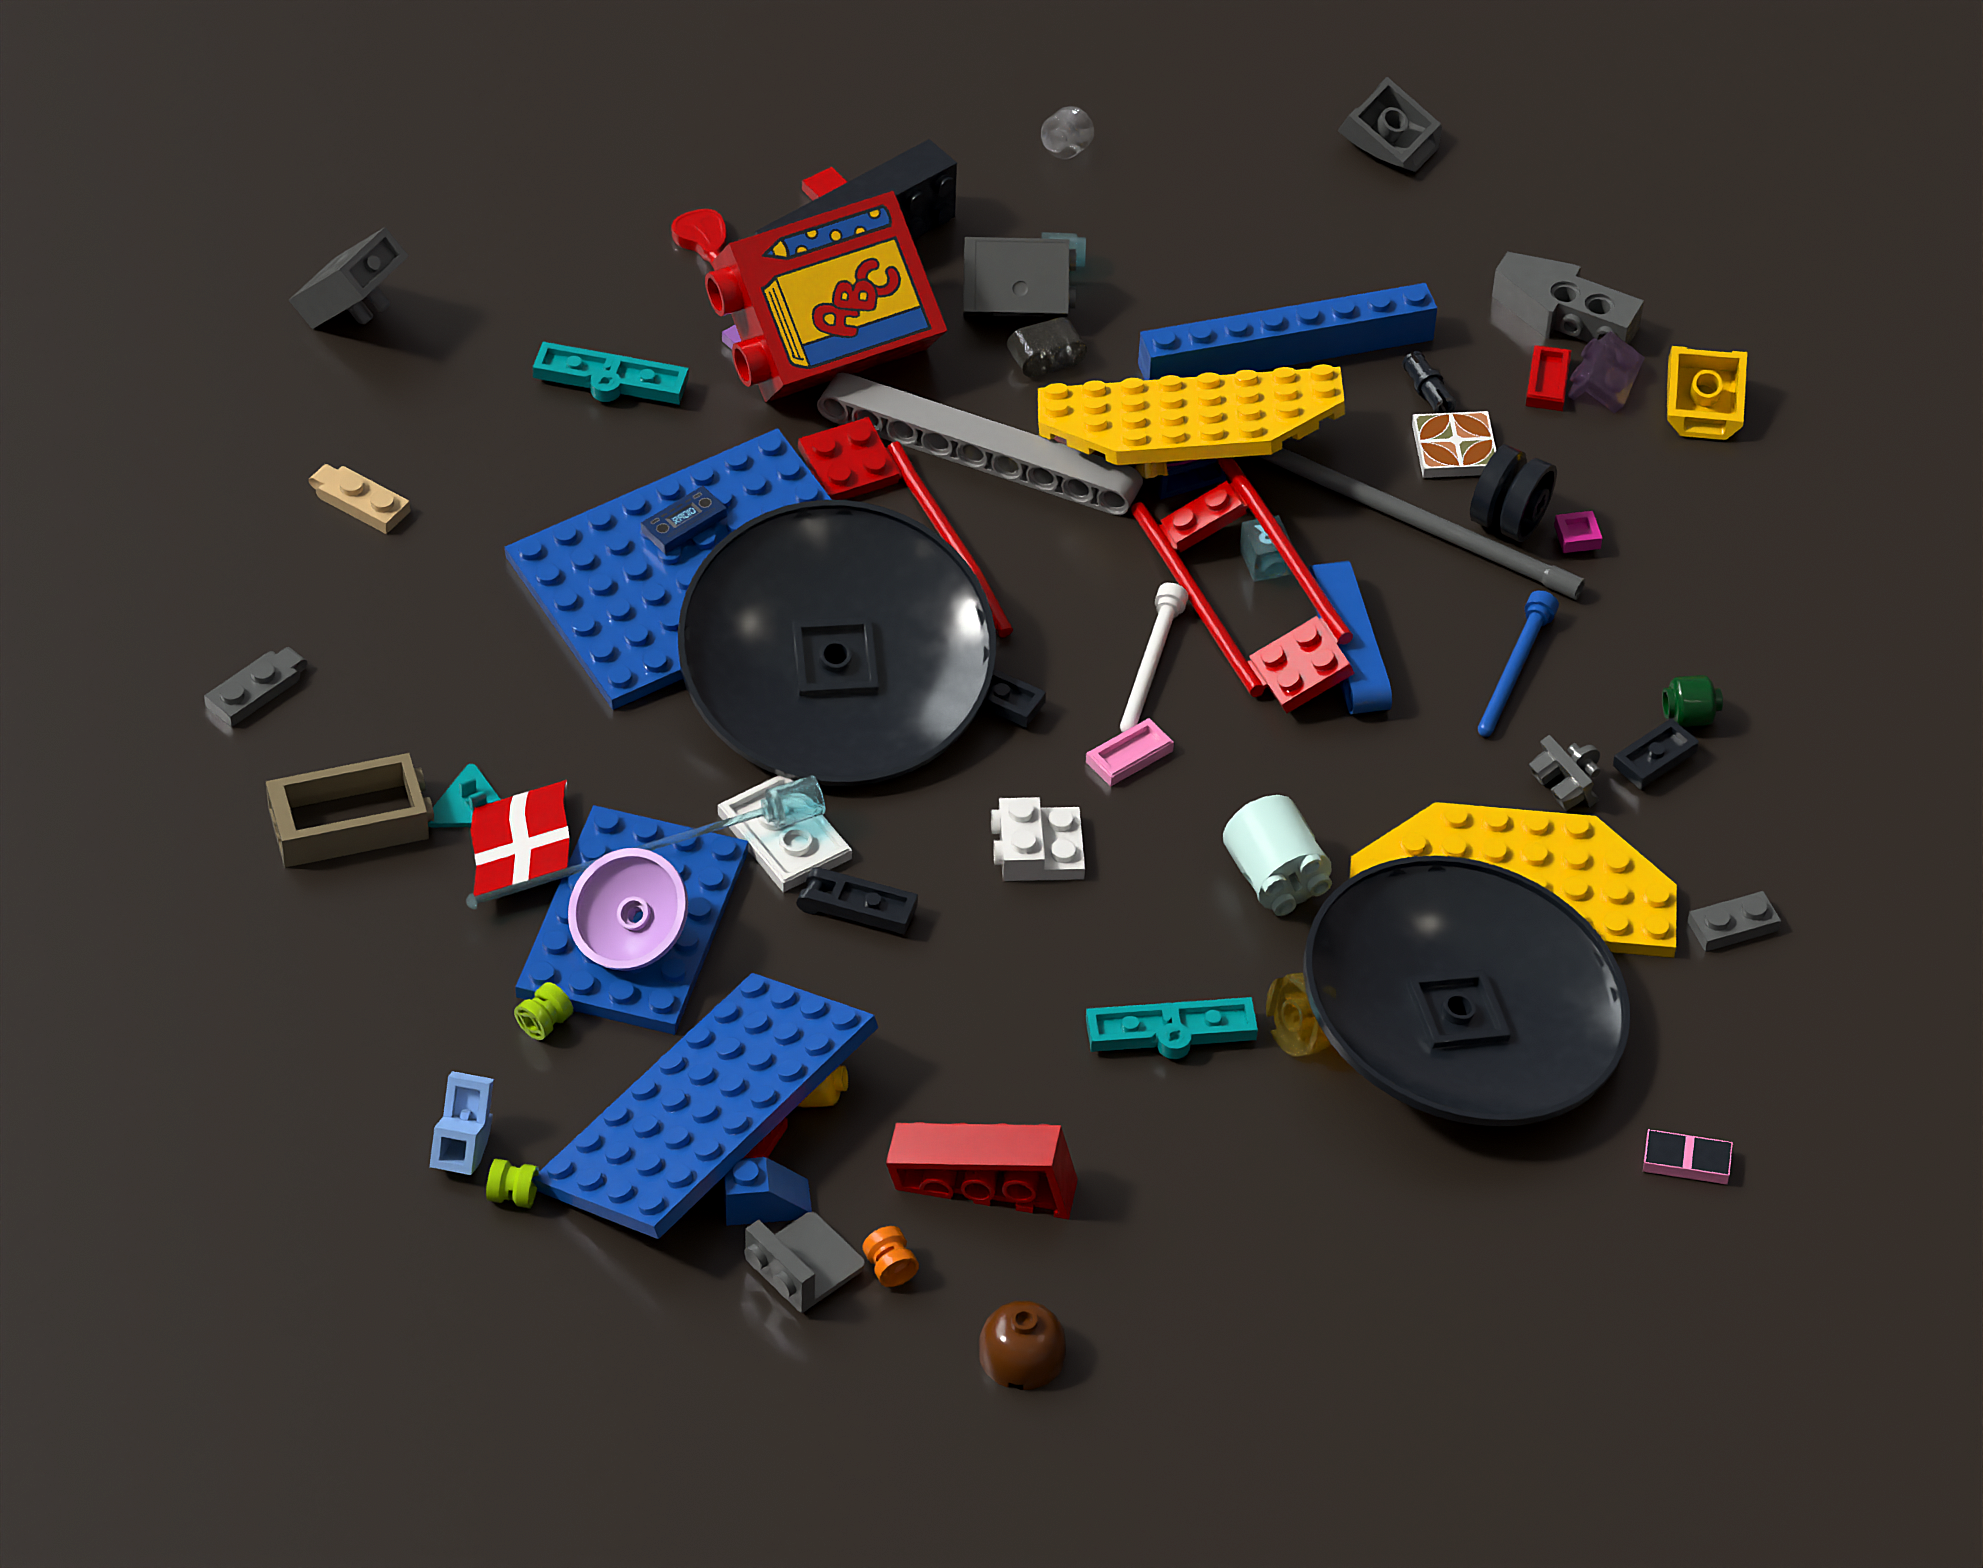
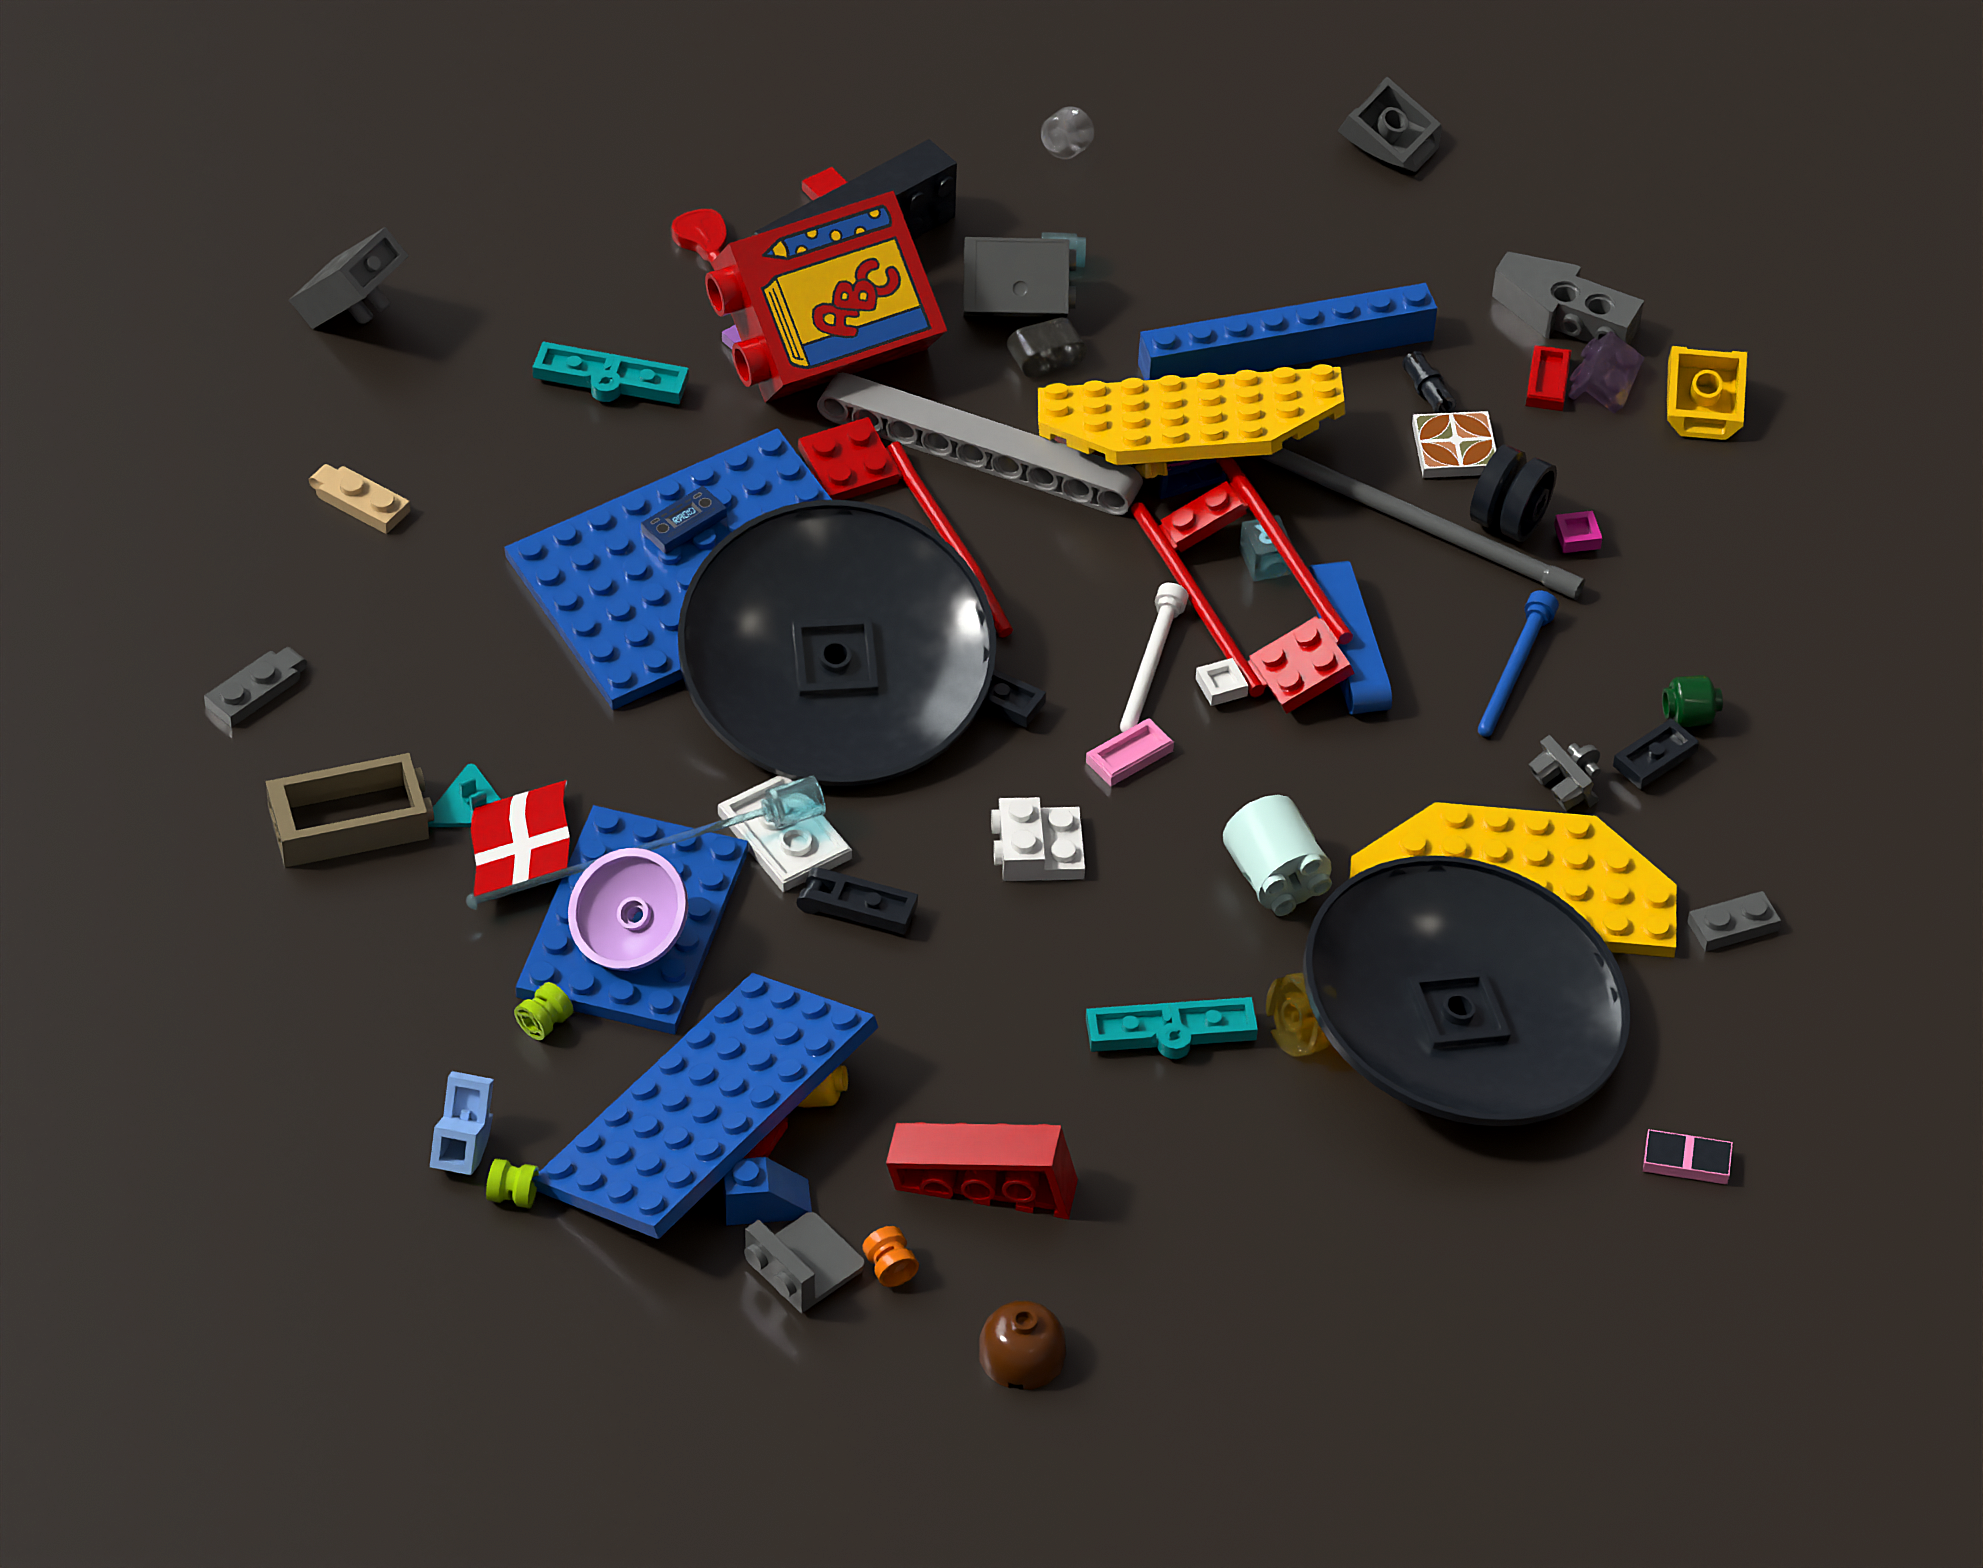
(1221, 681): none -> white plate

